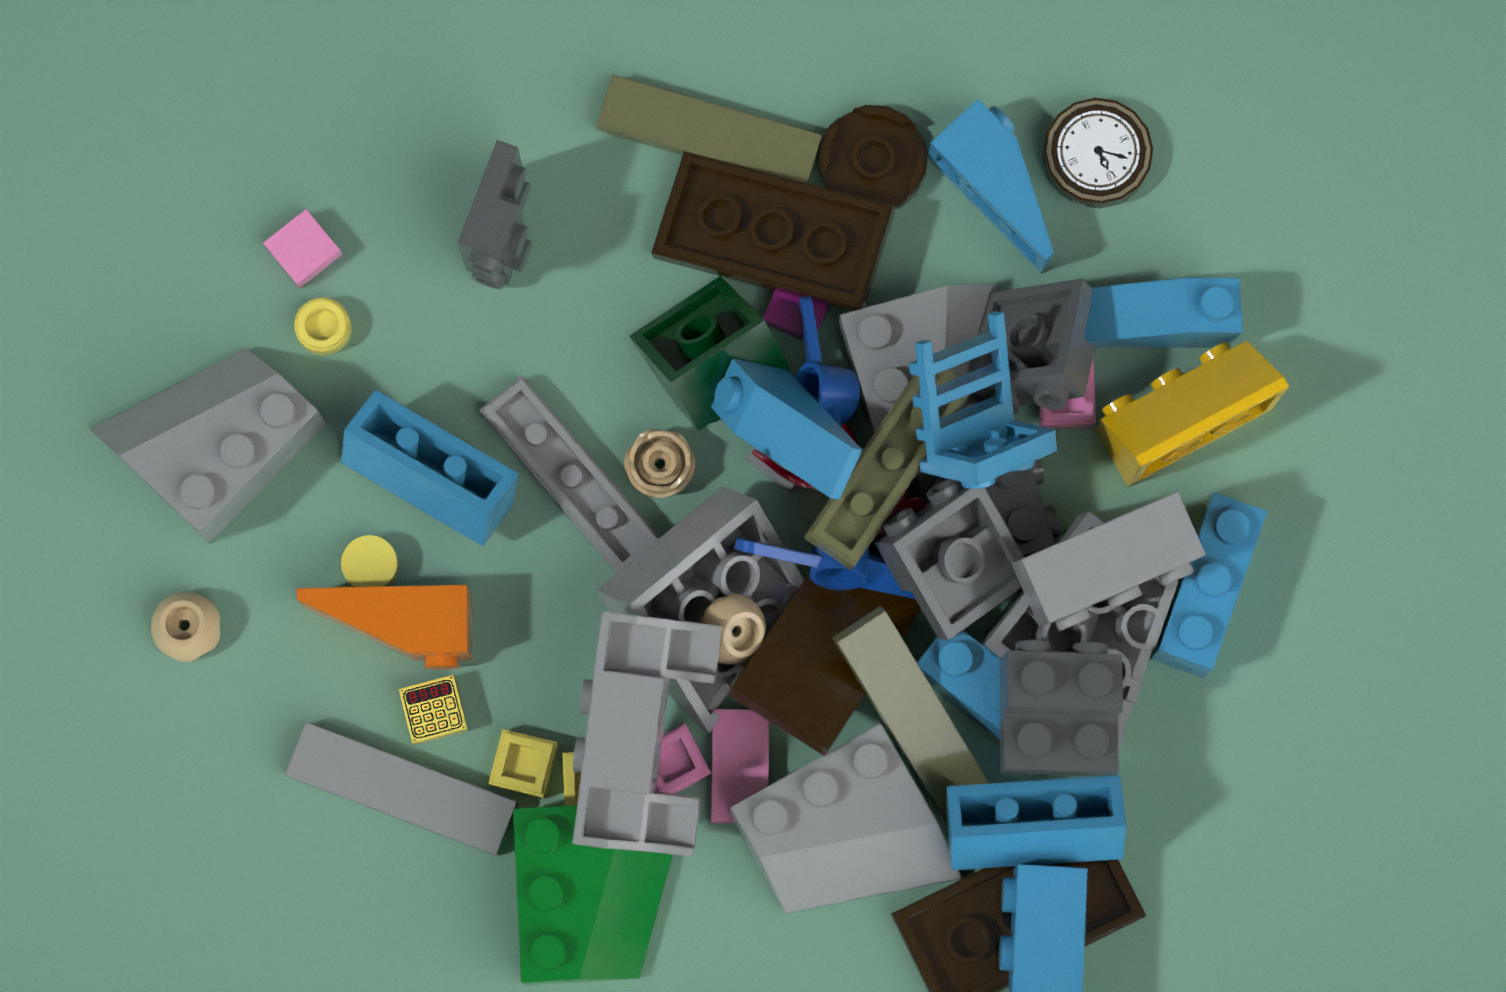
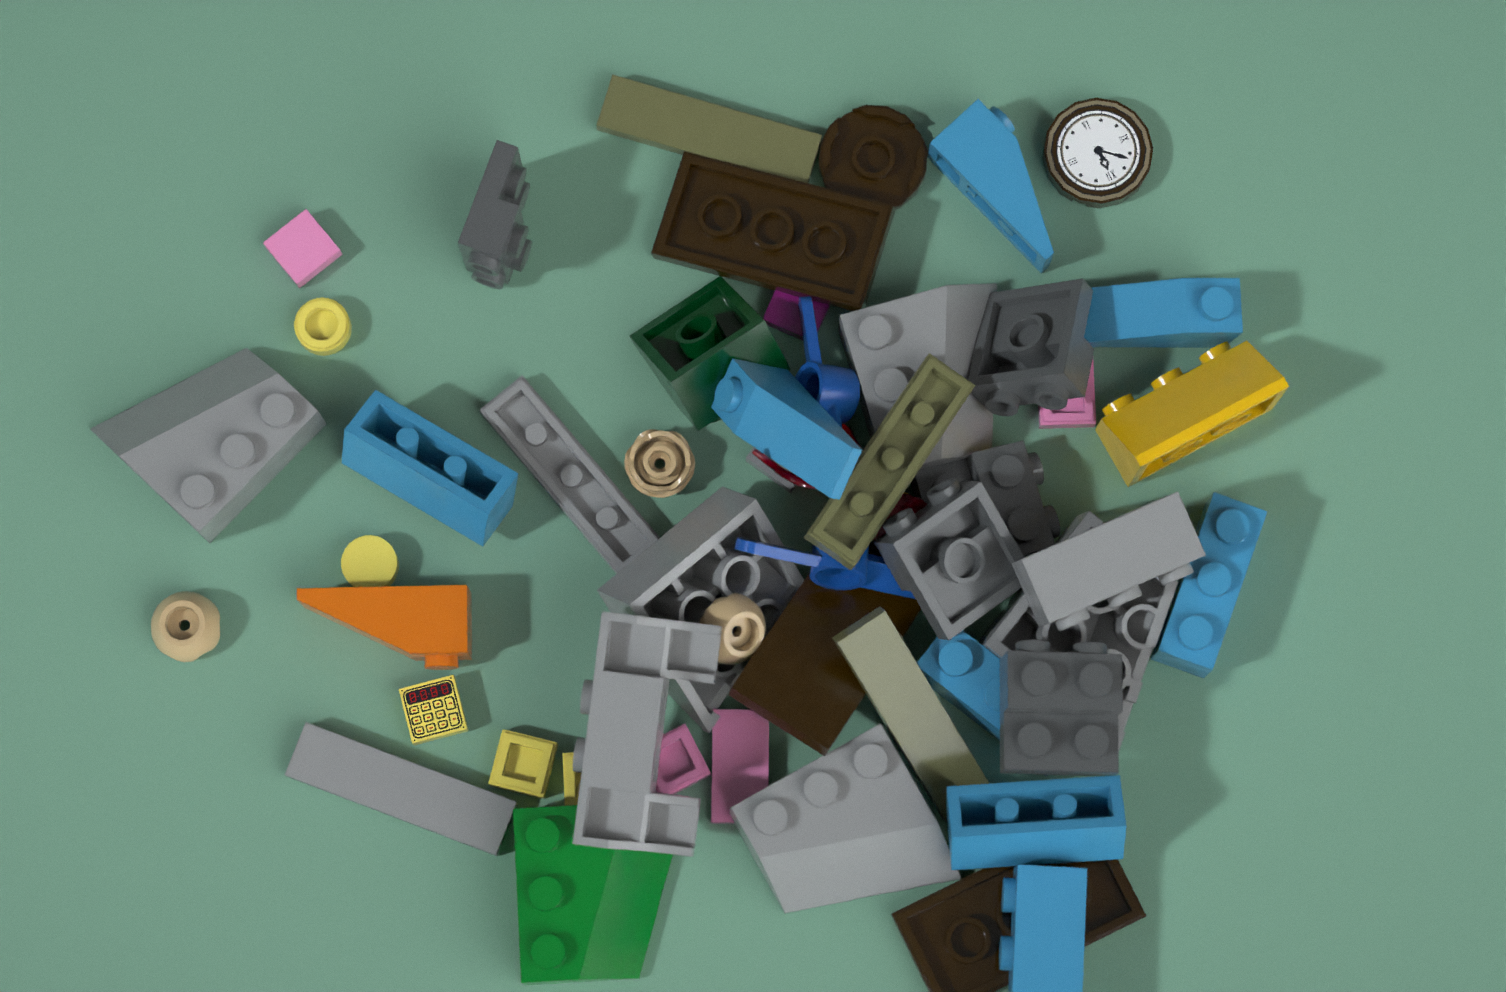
(982, 438): dark azure plate -> none

